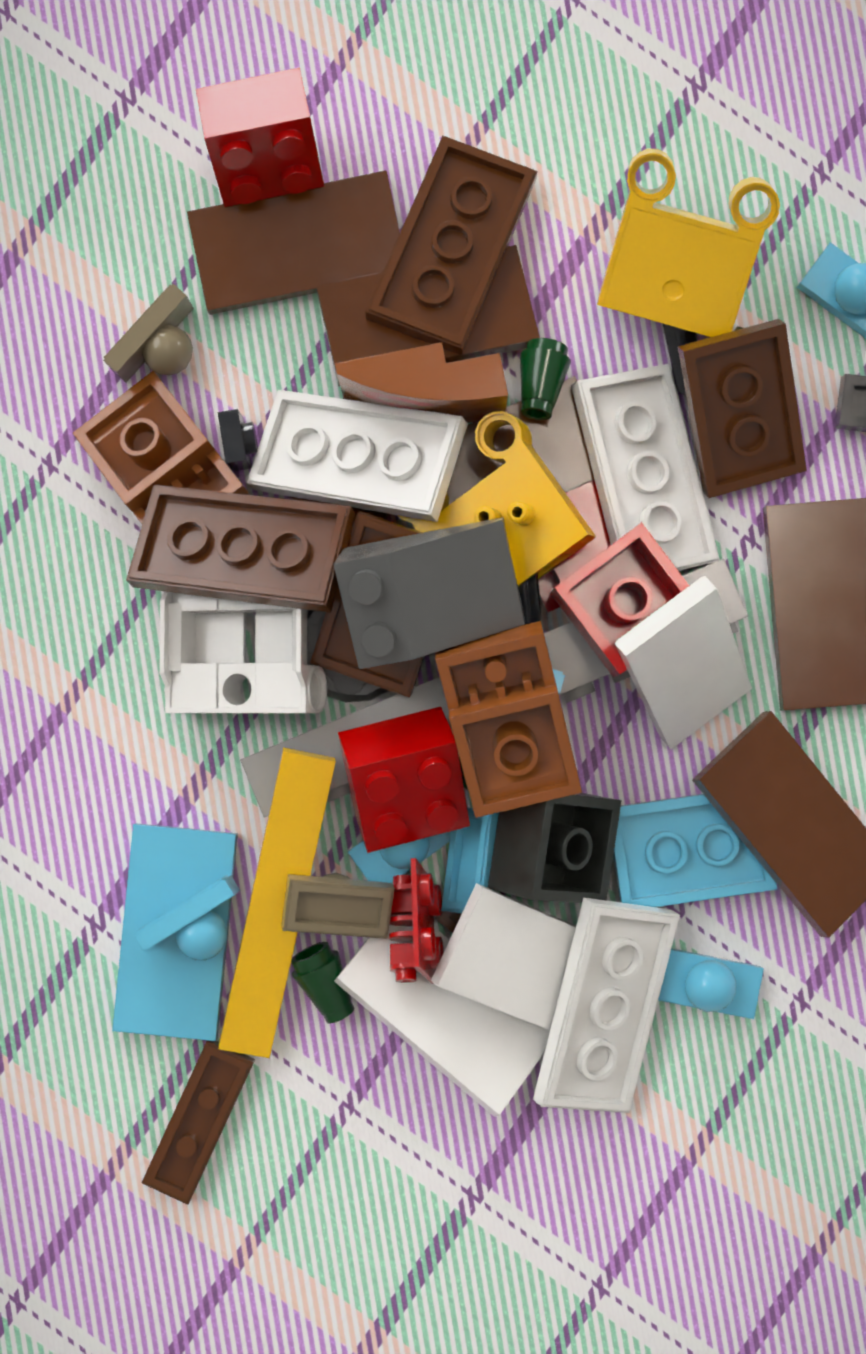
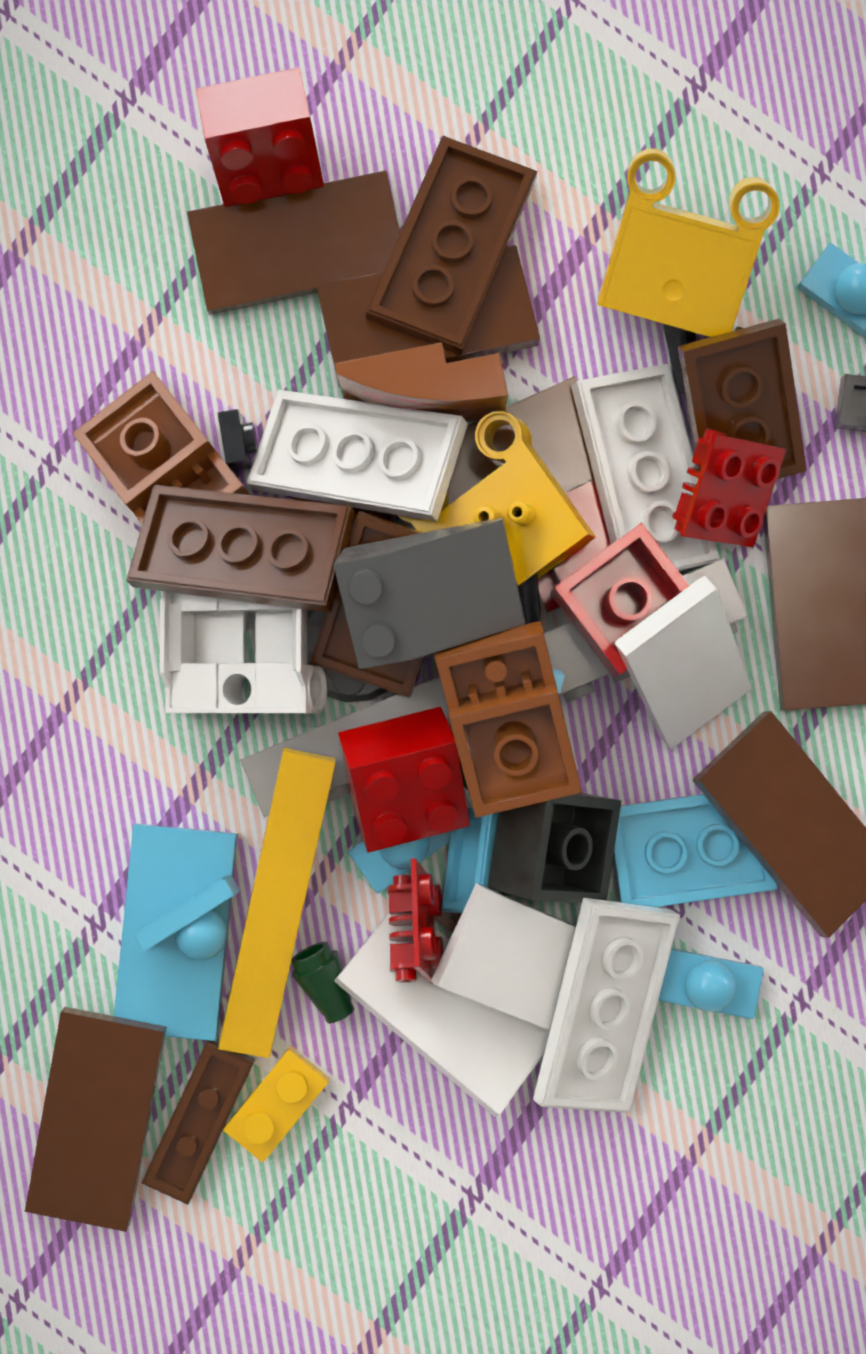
(95, 1119): none -> reddish brown tile
(155, 339): dark tan tile -> none
(276, 1104): none -> yellow plate
(337, 906): dark tan tile -> none
(542, 376): dark green cone -> none
(729, 491): none -> red hinge

